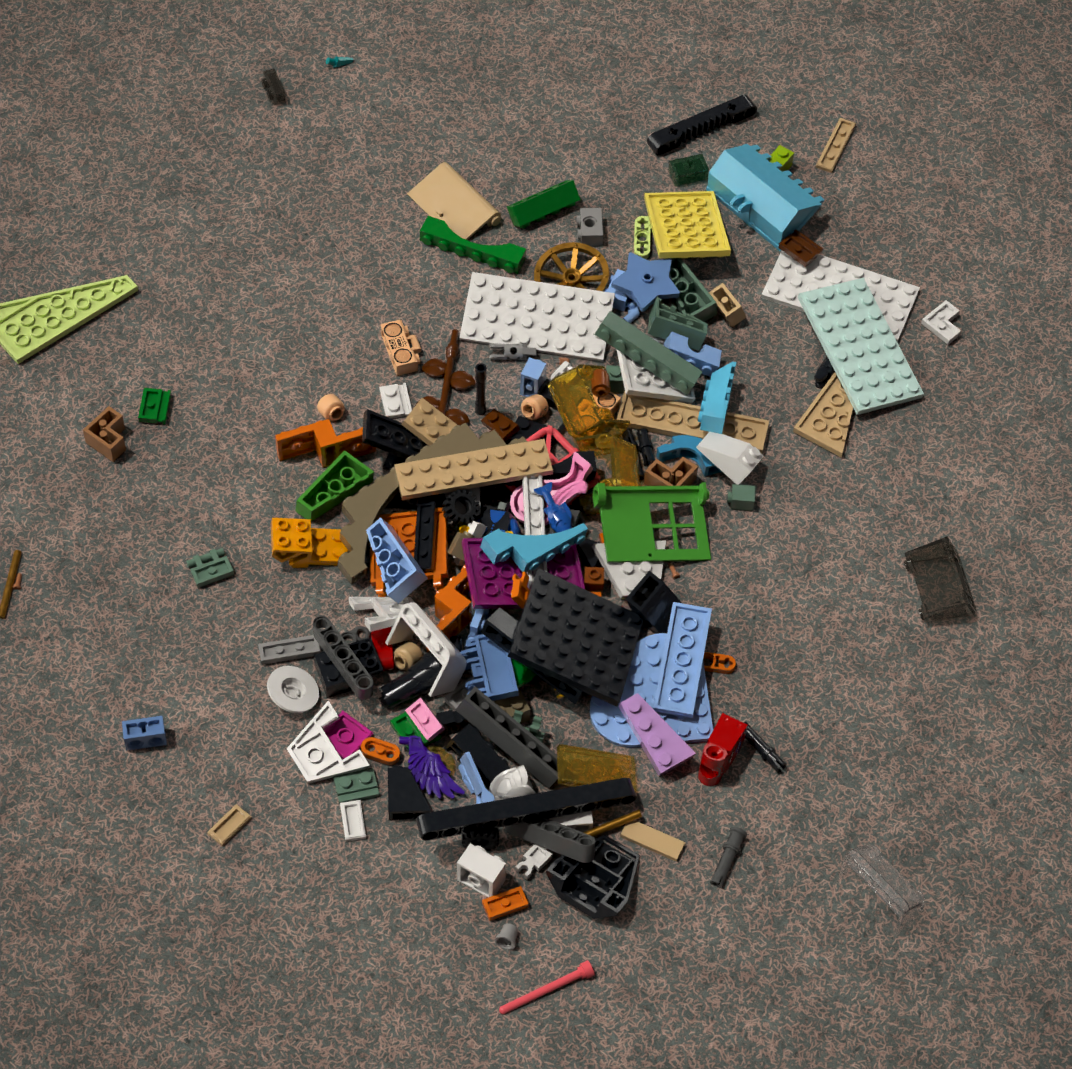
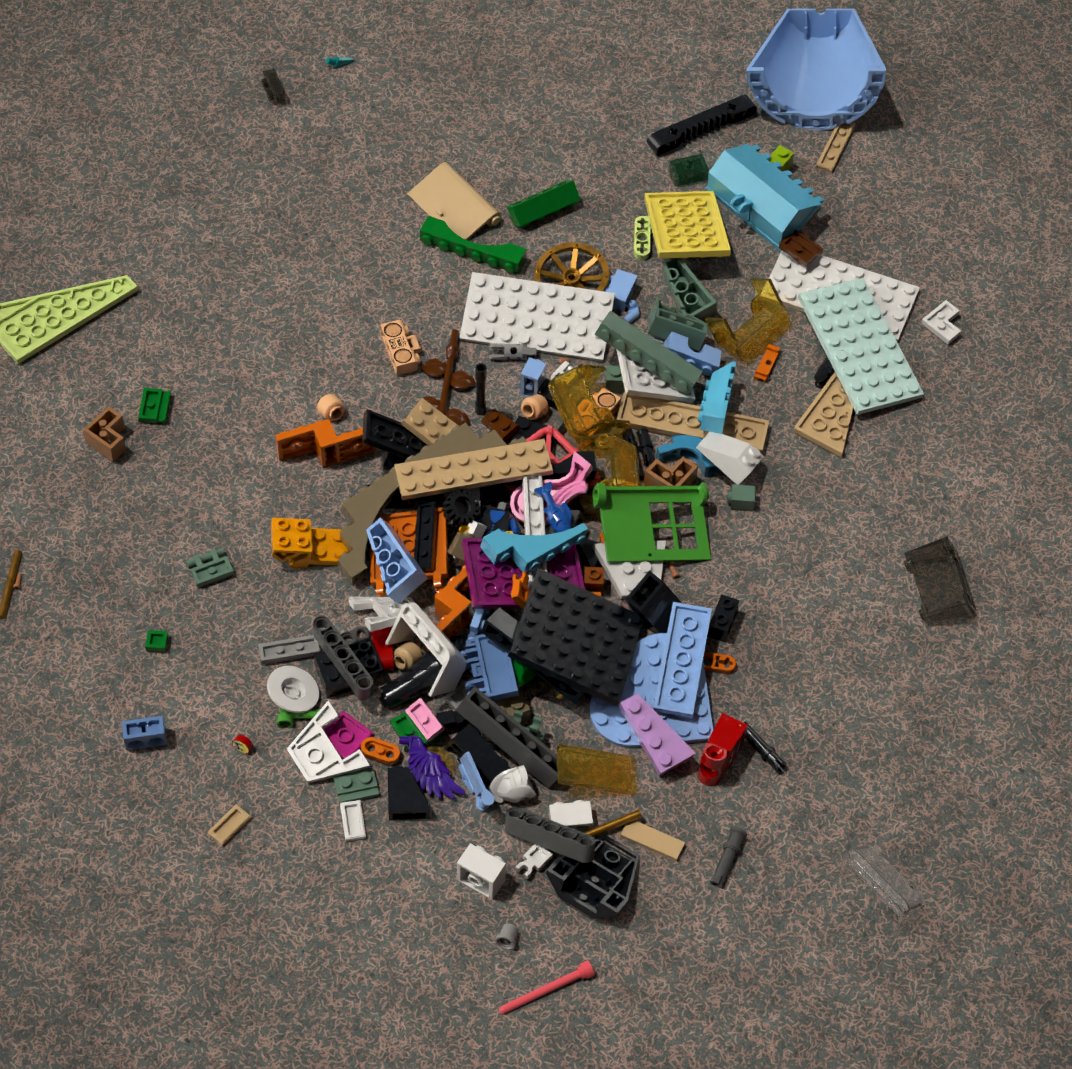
(156, 641): none -> green plate
(242, 744): none -> tile
(287, 718): none -> bright green brick
(333, 486): bright green wedge -> none
(395, 400): white plate -> none
(486, 839): black tyre -> none
(505, 903): orange plate -> none
(525, 809): black beam -> none
(590, 226): light grey brick -> none
(600, 383): dark orange brick -> none
(646, 281): medium blue plate -> none
(723, 618): none -> black brick
(728, 305): tan brick -> none
(763, 369): none -> orange piece
(765, 325): none -> clear yellow windscreen
(817, 69): none -> light blue cone

